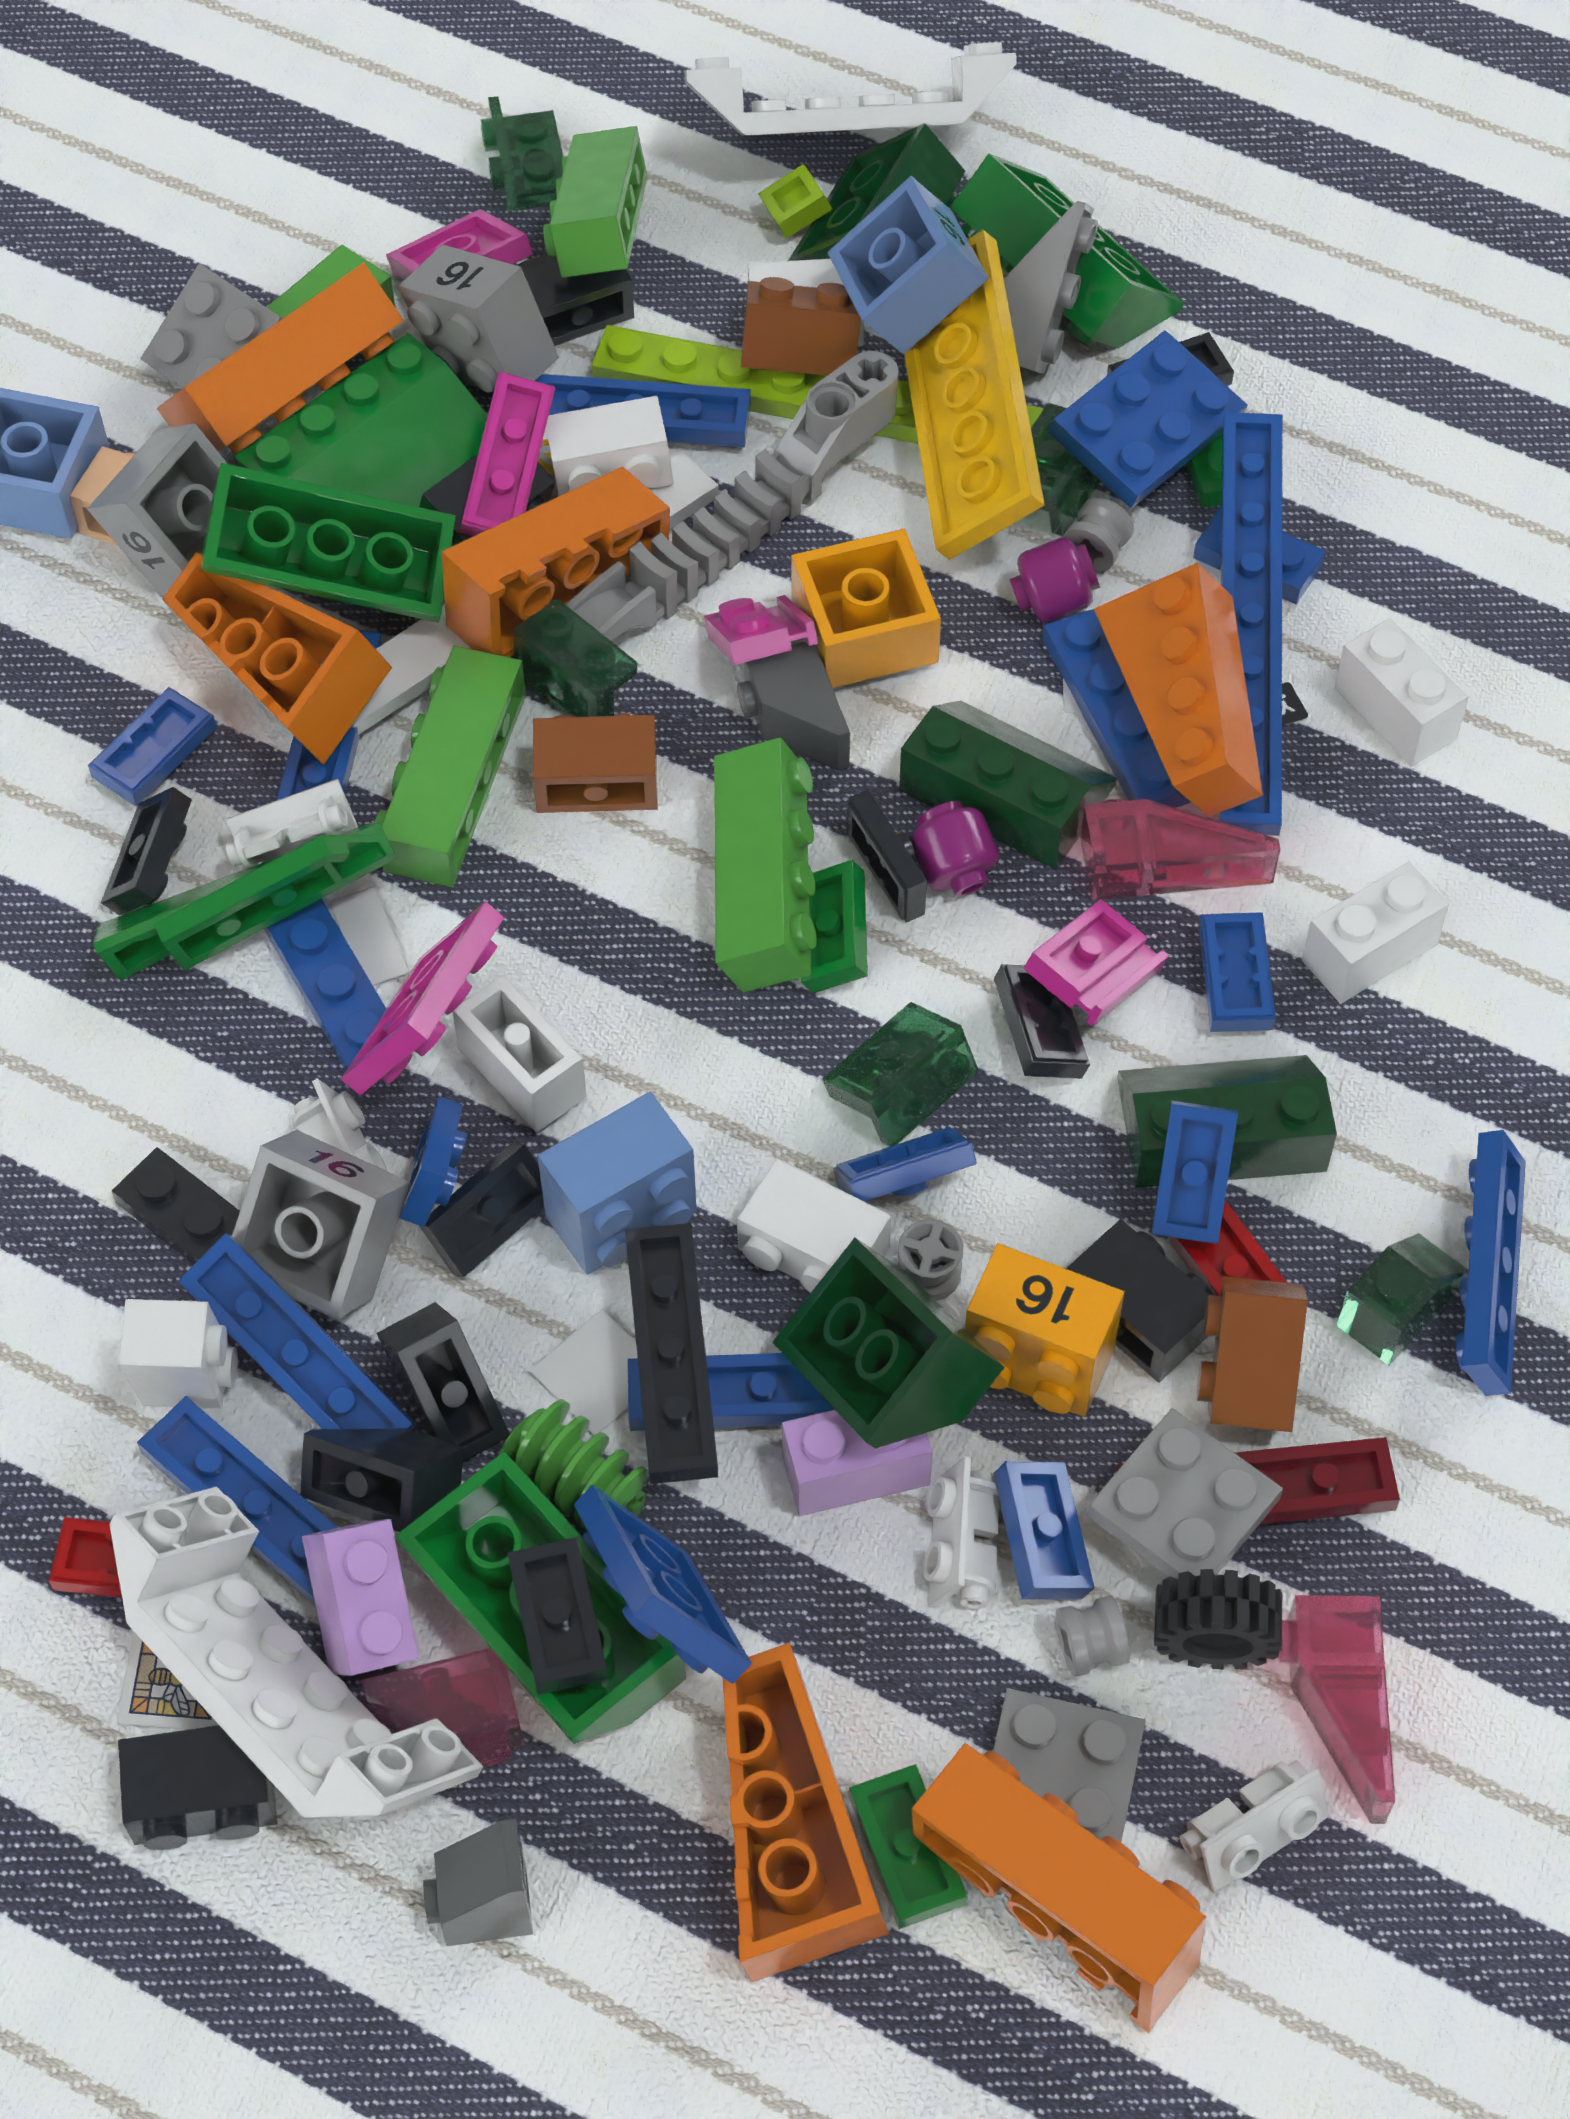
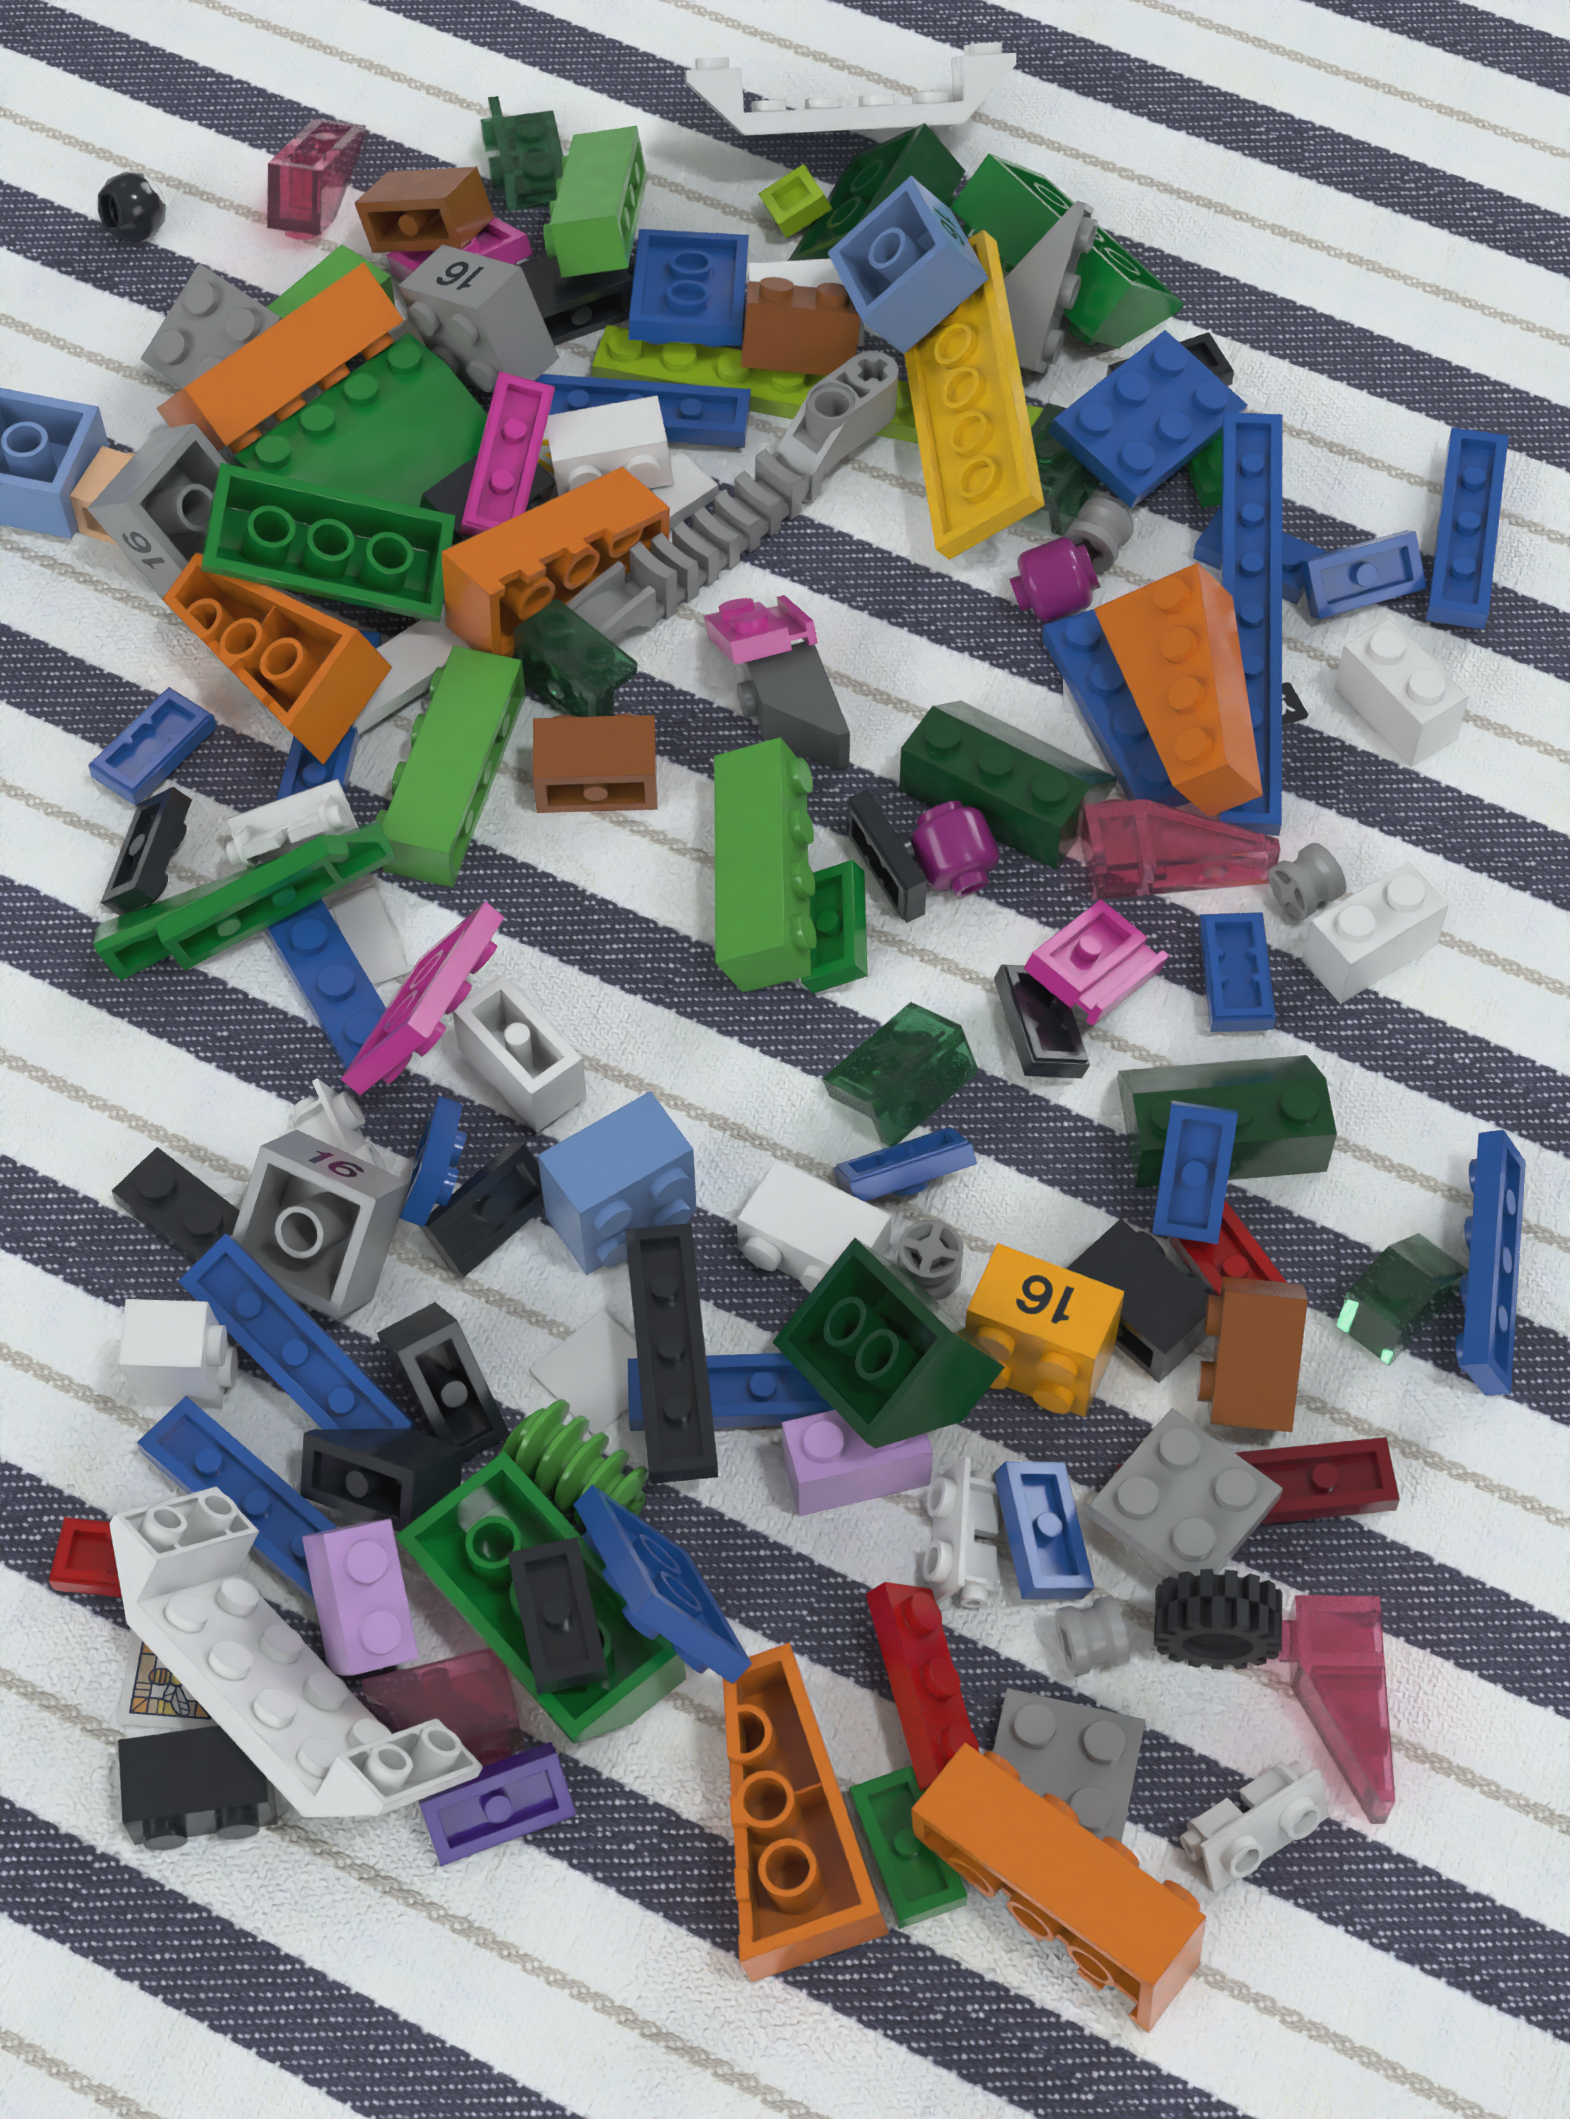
(131, 207): none -> black piece
(312, 177): none -> clear pink slope
(424, 209): none -> dark orange brick
(481, 1887): dark grey slope -> none
(498, 1805): none -> plate
(689, 288): none -> blue plate
(867, 607): light orange brick -> none
(921, 1677): none -> red plate
(1307, 881): none -> light grey wheel
(1363, 574): none -> plate
(1467, 528): none -> blue plate

